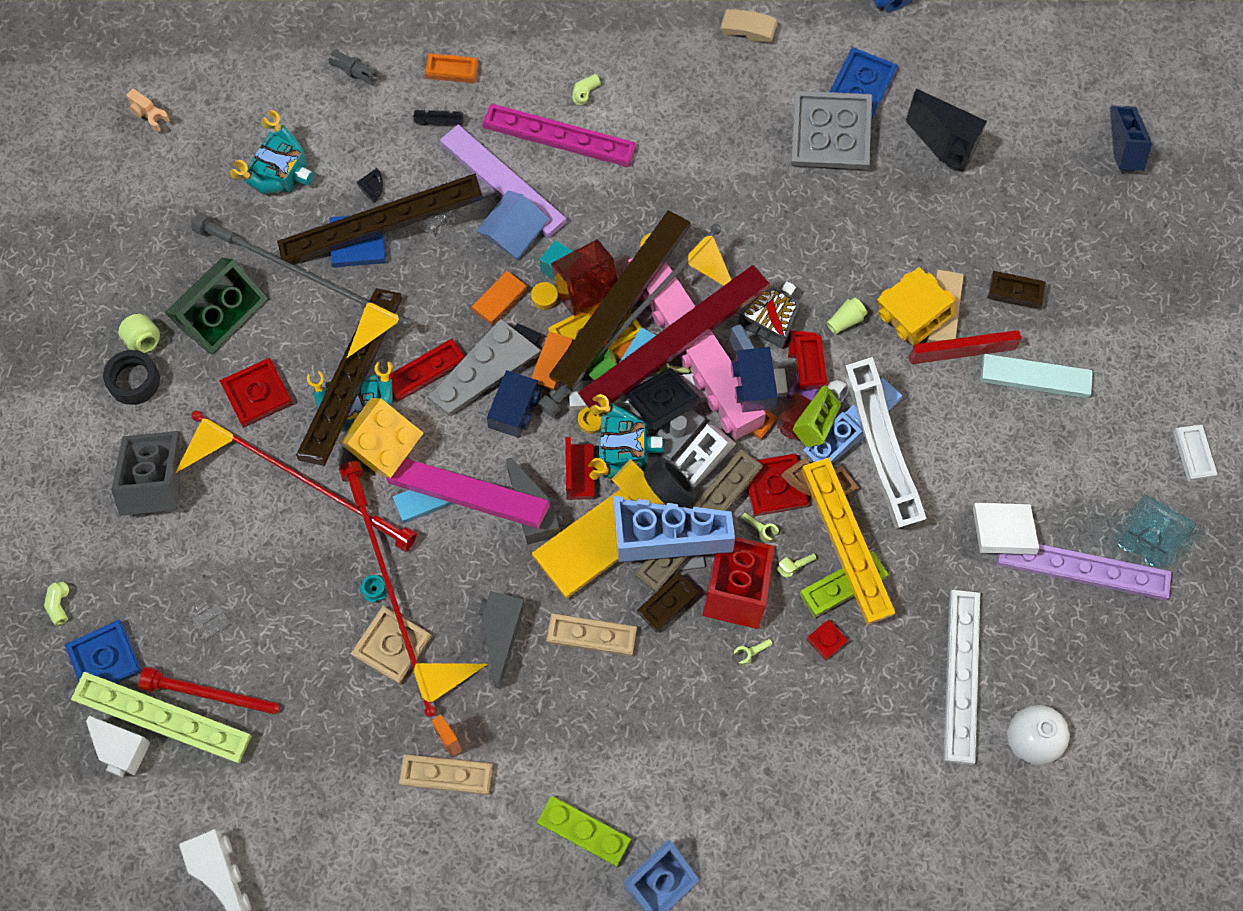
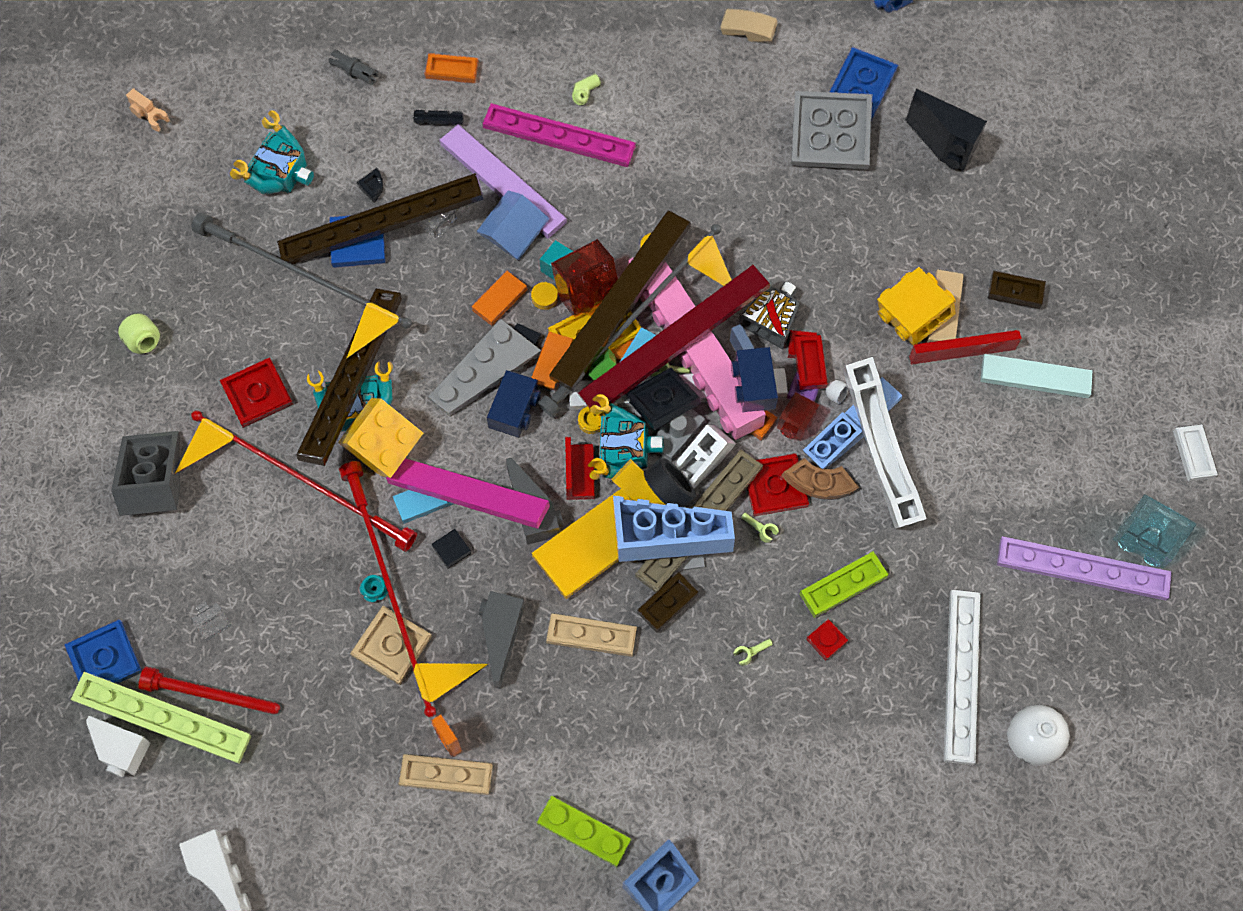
(53, 600): yellowish green arm -> none
(120, 362): black tyre -> none
(216, 305): dark green slope -> none
(425, 369): red tile -> none
(451, 548): none -> black tile
(739, 583): red slope -> none
(788, 568): yellowish green hand -> none
(816, 412): lime slope -> none
(847, 315): yellowish green cone -> none
(848, 541): yellow plate -> none
(1005, 528): white tile -> none
(1129, 139): dark blue slope -> none

